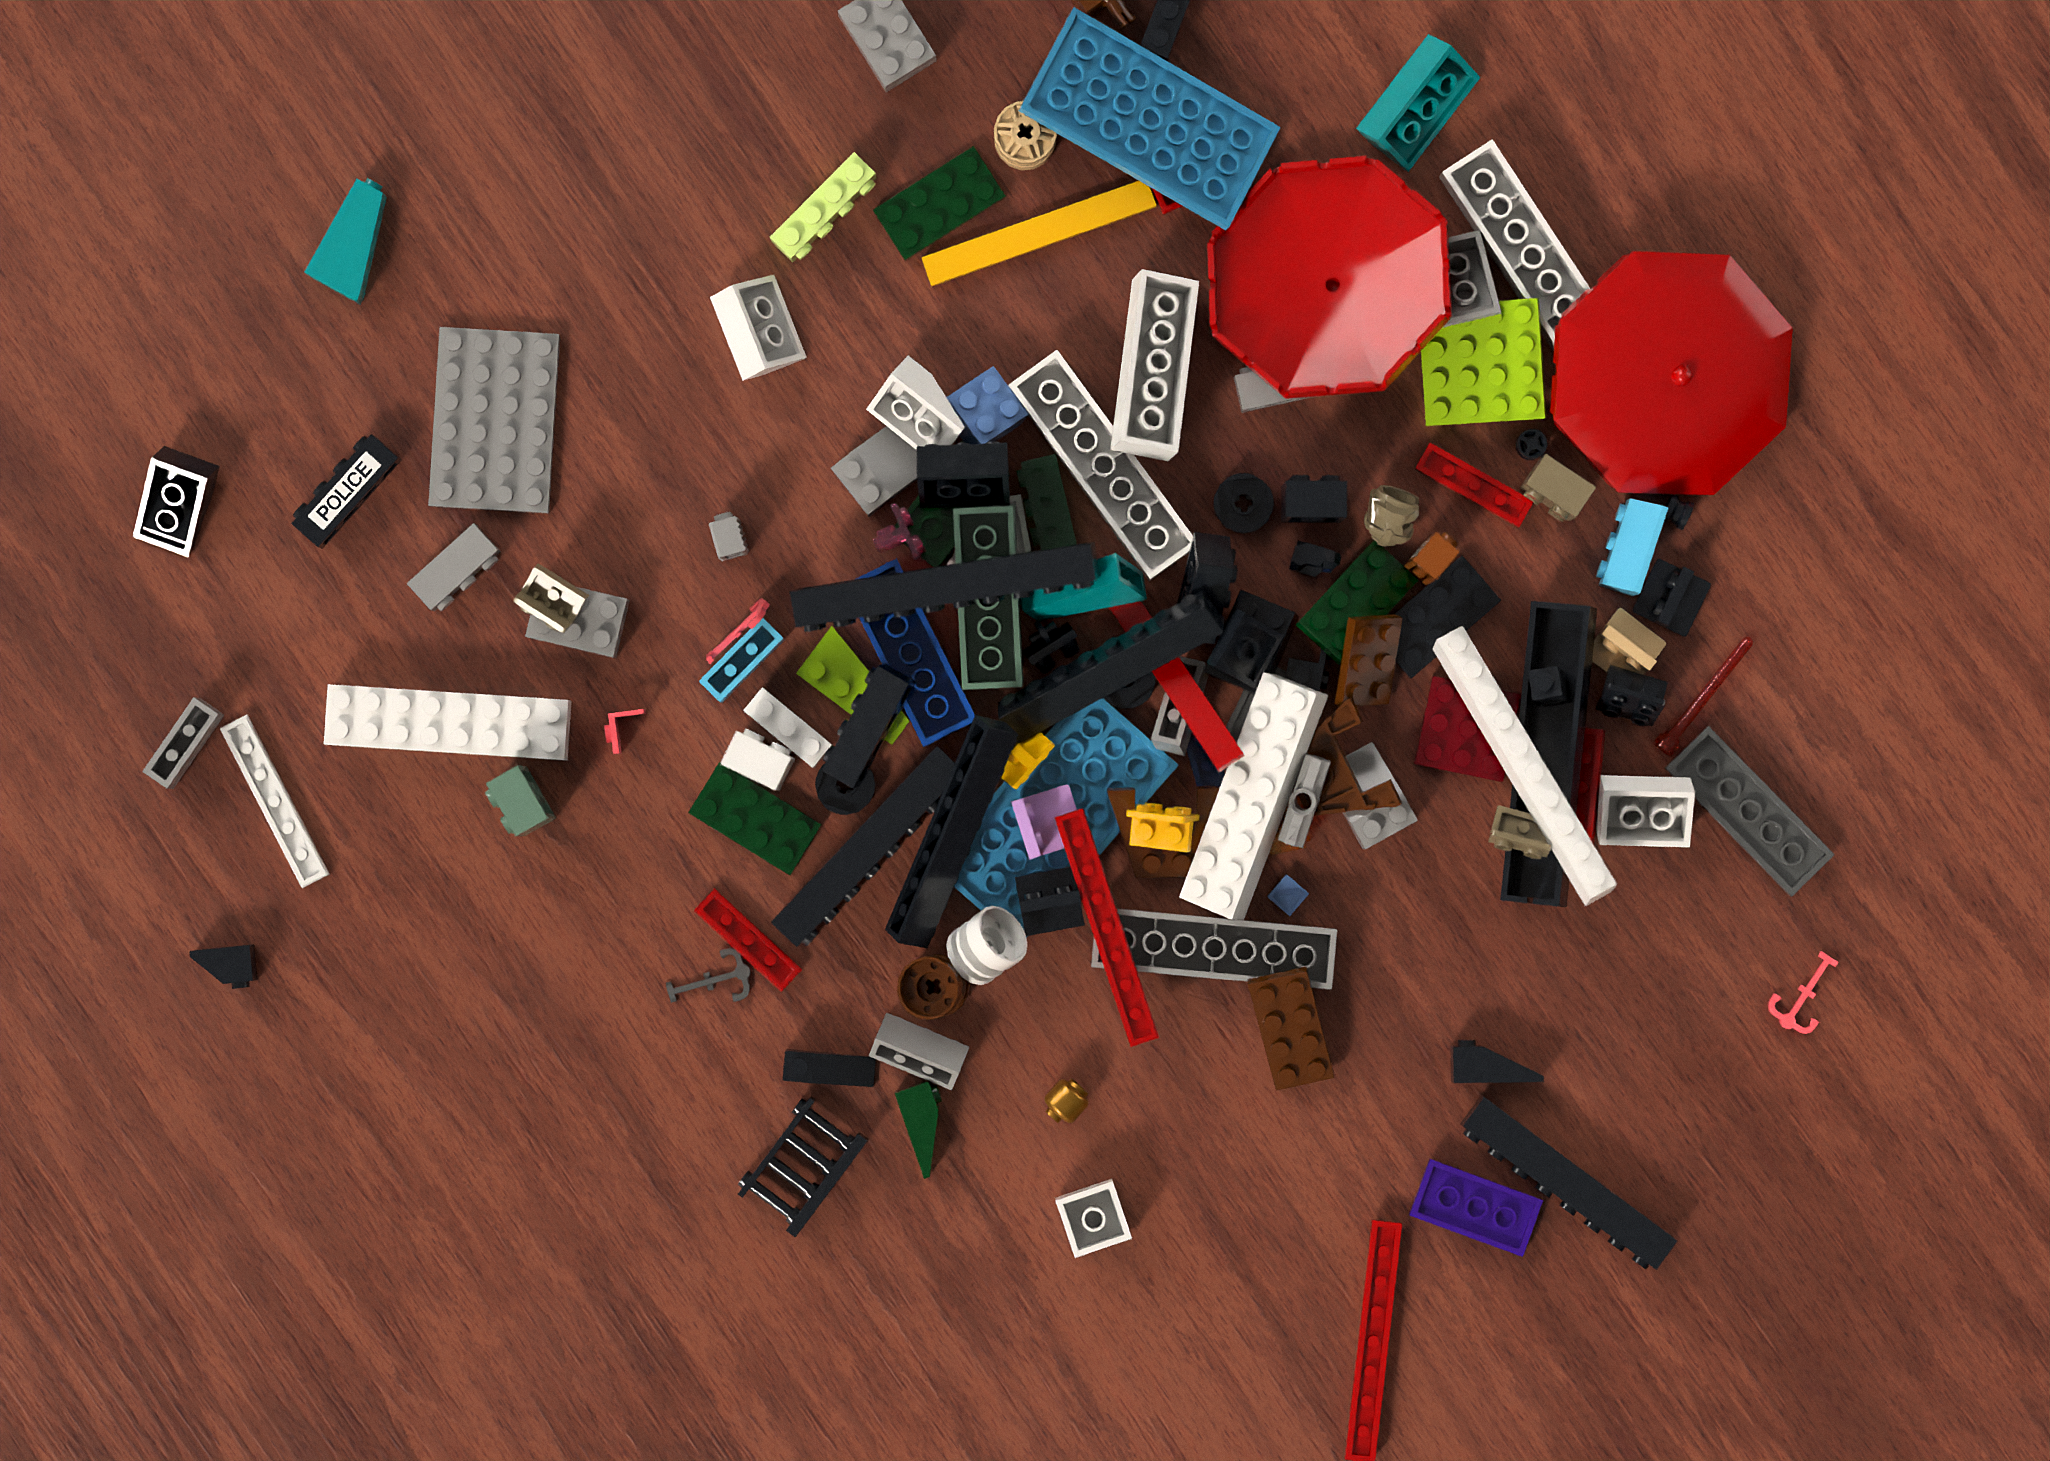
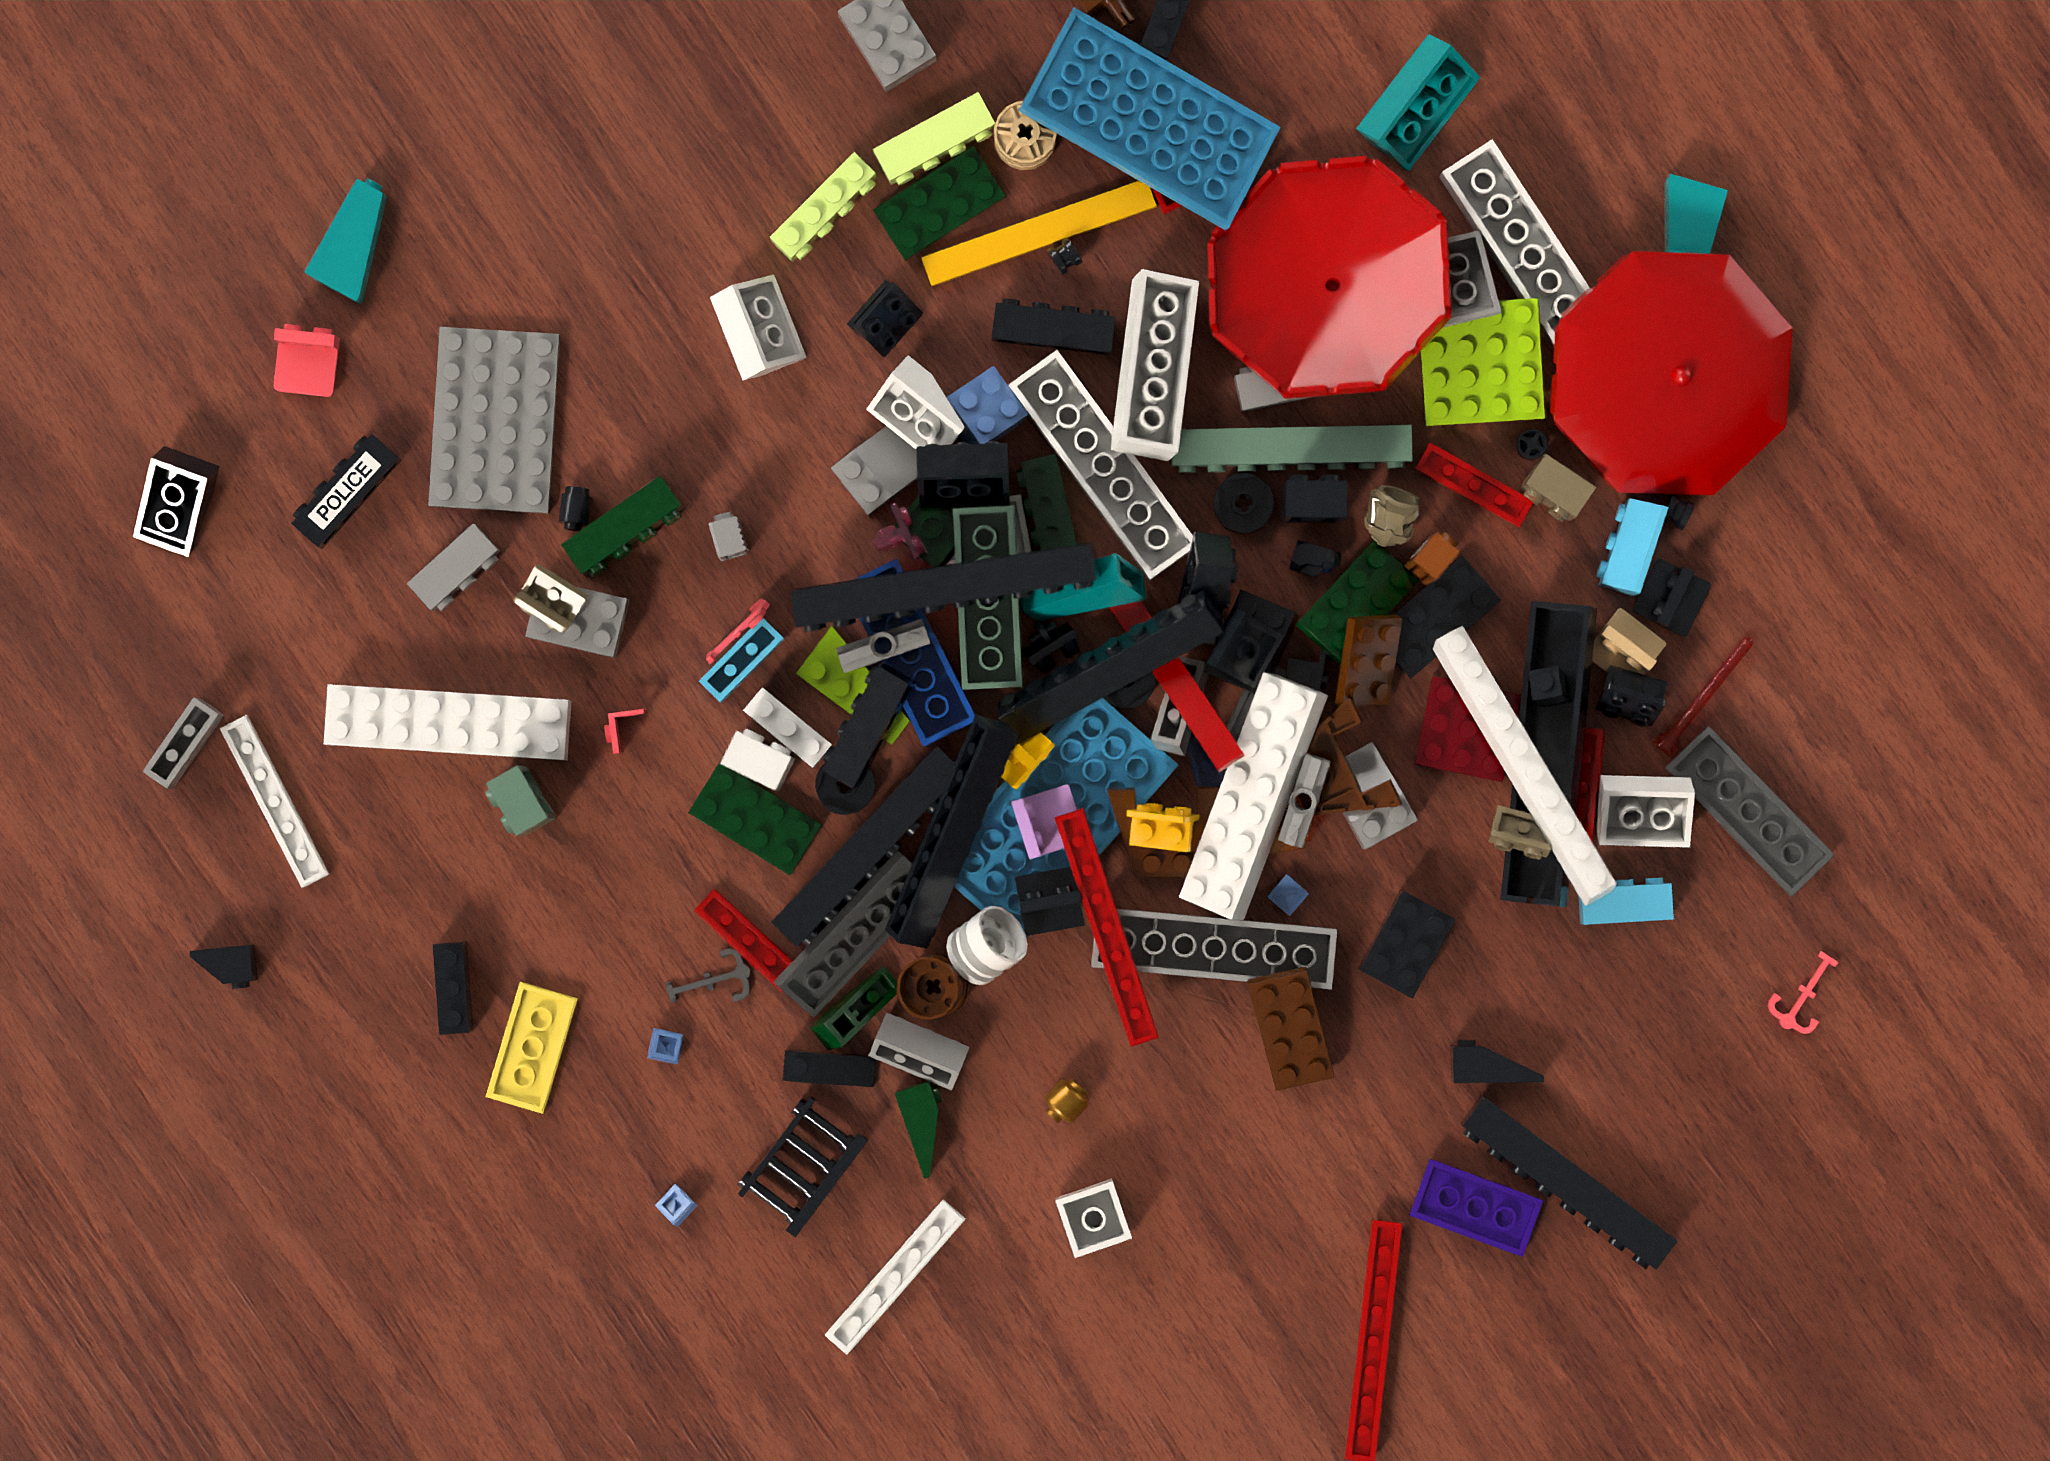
(306, 361): none -> coral bracket
(452, 988): none -> black brick
(531, 1047): none -> light yellow tile
(575, 508): none -> black brick
(623, 527): none -> dark green brick
(665, 1046): none -> medium blue tile
(676, 1205): none -> medium blue tile
(846, 940): none -> dark grey plate
(855, 1009): none -> dark green slope
(863, 651): none -> light grey piece
(885, 318): none -> black bracket
(895, 1276): none -> white tile
(934, 139): none -> yellowish green brick
(1053, 328): none -> black brick
(1064, 256): none -> black wheel
(1294, 446): none -> sand green brick
(1406, 944): none -> black brick
(1630, 903): none -> medium azure brick
(1691, 214): none -> teal slope

